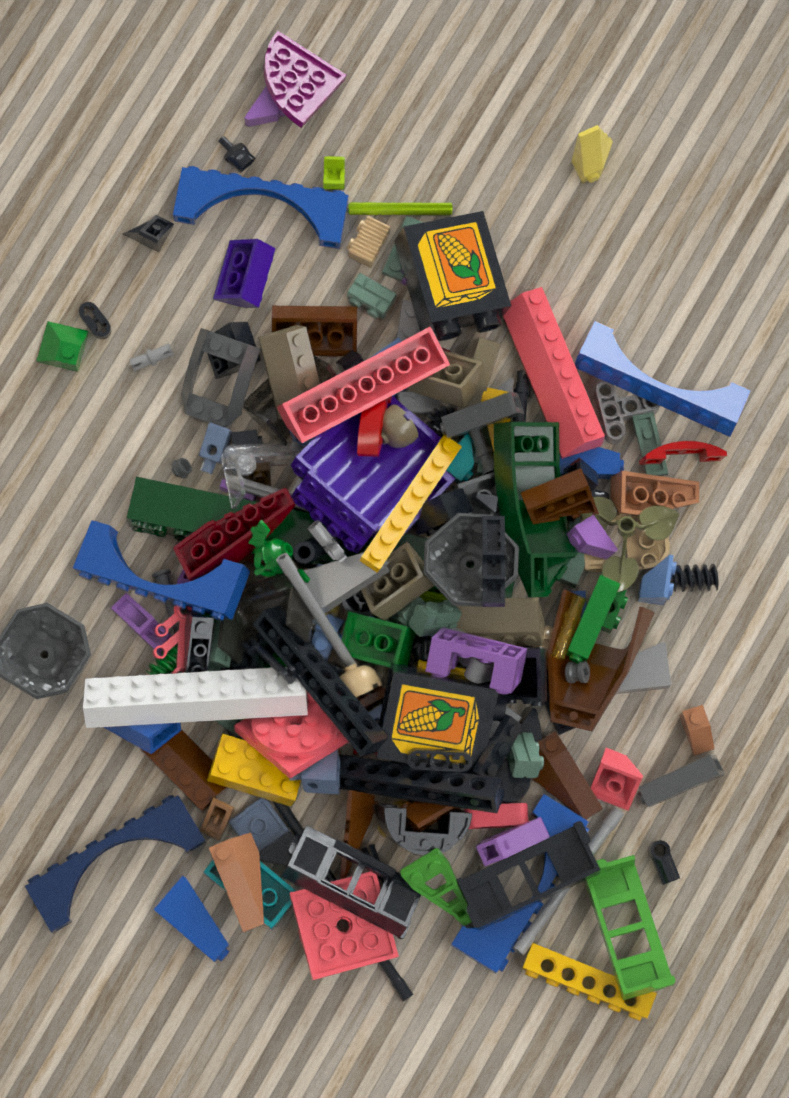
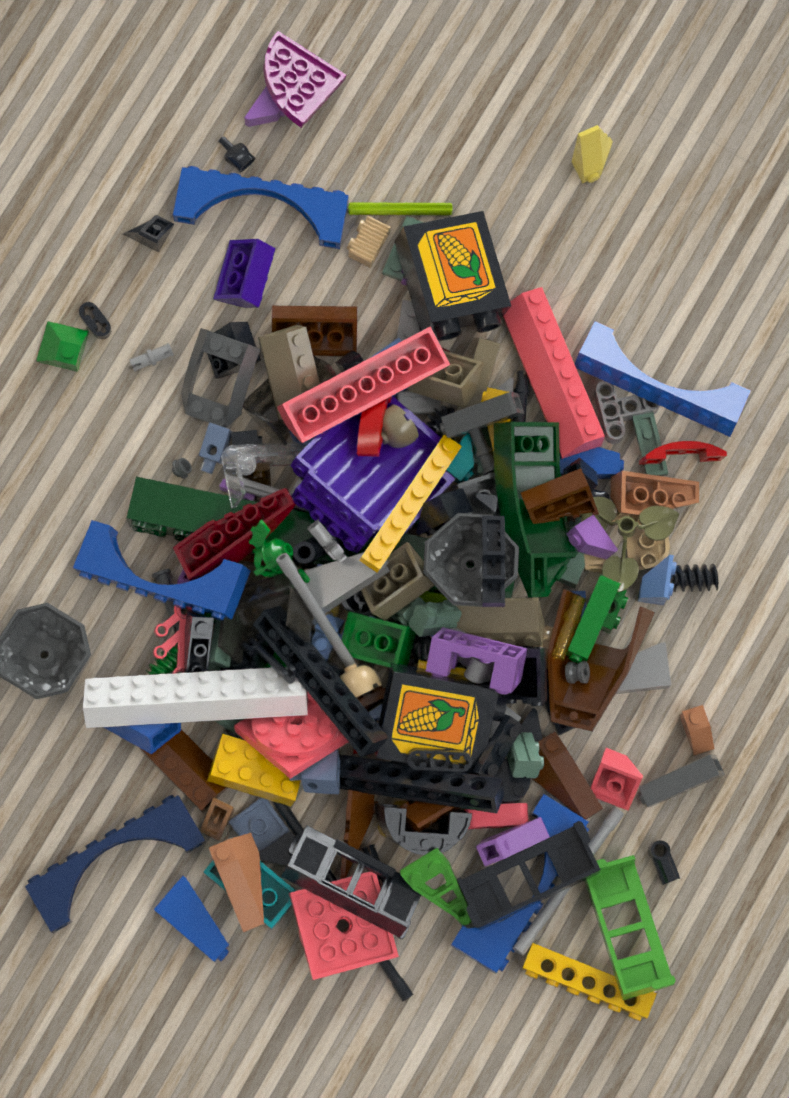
(140, 621): medium lavender slope -> none
(334, 173): lime bracket -> none
(371, 296): sand green brick -> none

